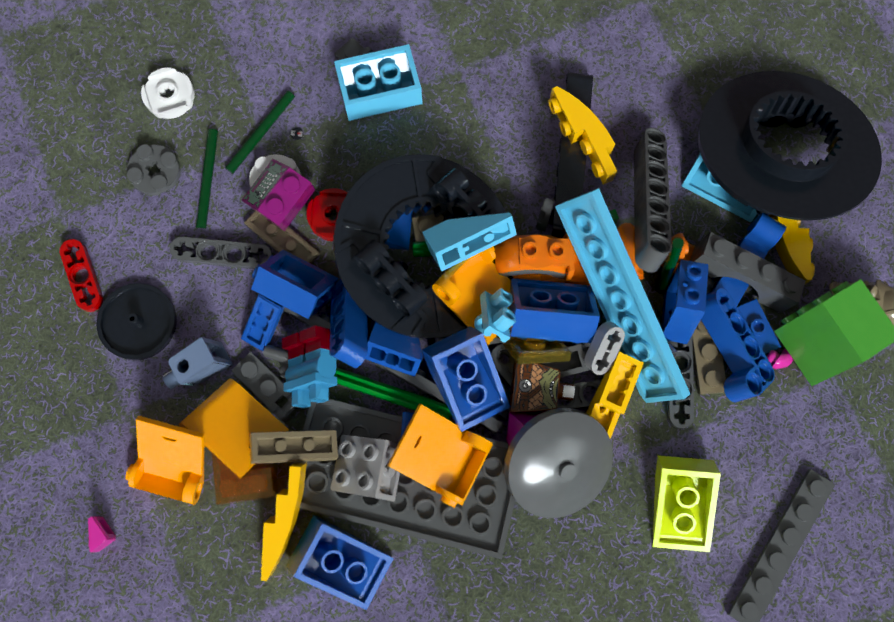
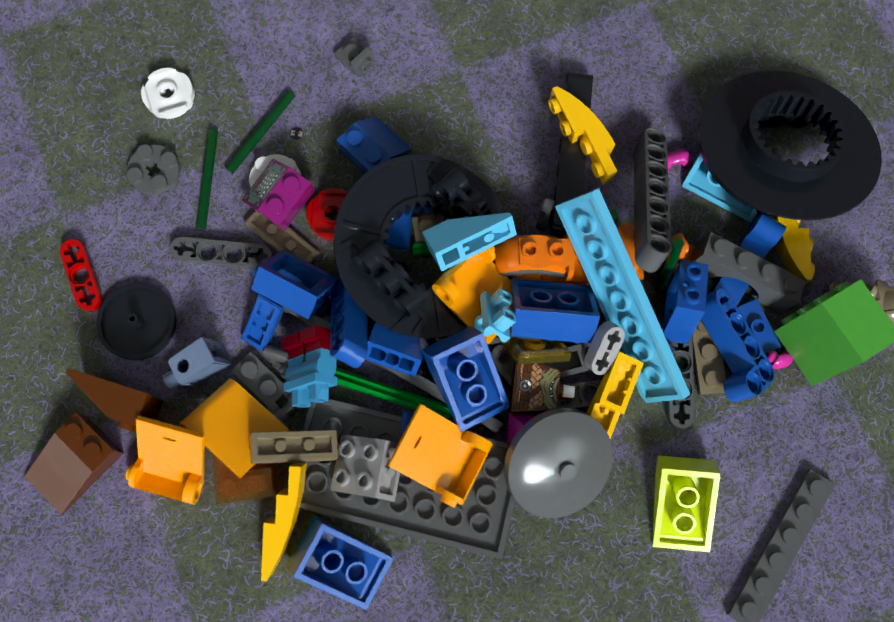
(72, 462): none -> reddish brown slope
(99, 534): dark pink slope -> none
(117, 400): none -> reddish brown slope
(370, 143): none -> blue slope
(378, 82): medium azure slope -> none
(679, 157): none -> dark pink arm

